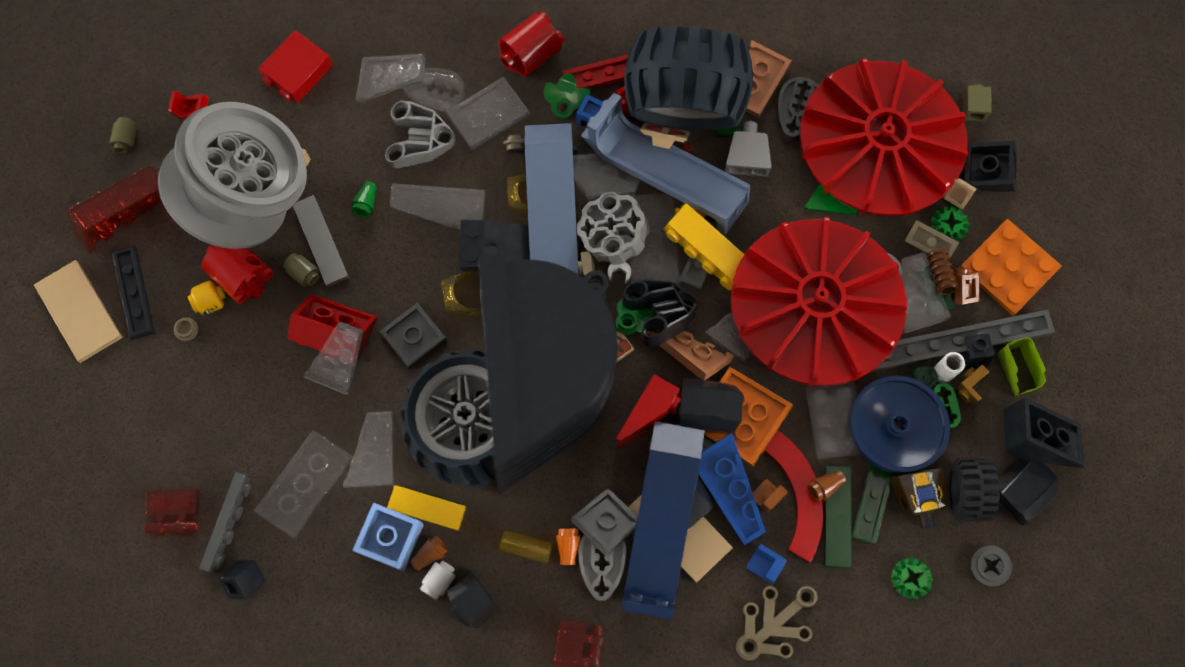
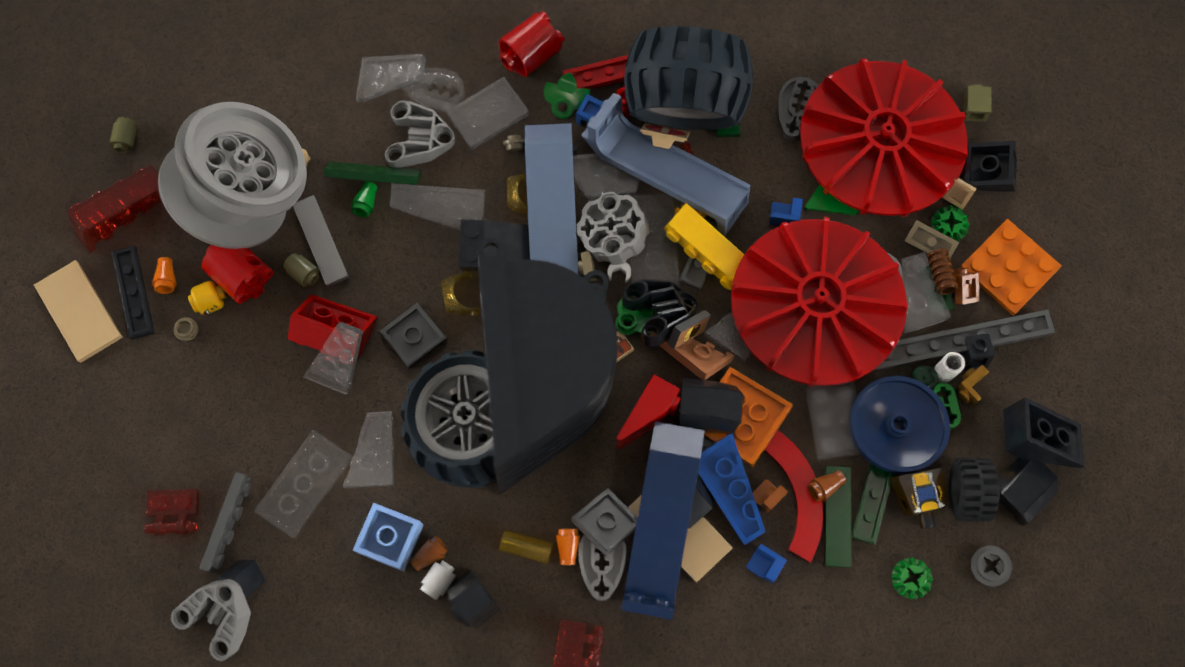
(164, 276): none -> orange cone
(184, 106): red bracket -> none
(234, 623): none -> light grey connector
(295, 67): red brick -> none
(372, 173): none -> dark green tile
(426, 508): yellow tile -> none
(689, 329): none -> tile
(749, 152): light grey torso -> none
(767, 73): nougat wing -> none
(773, 626): dark tan plant -> none
(785, 212): none -> blue panel
(1032, 360): lime piece -> none

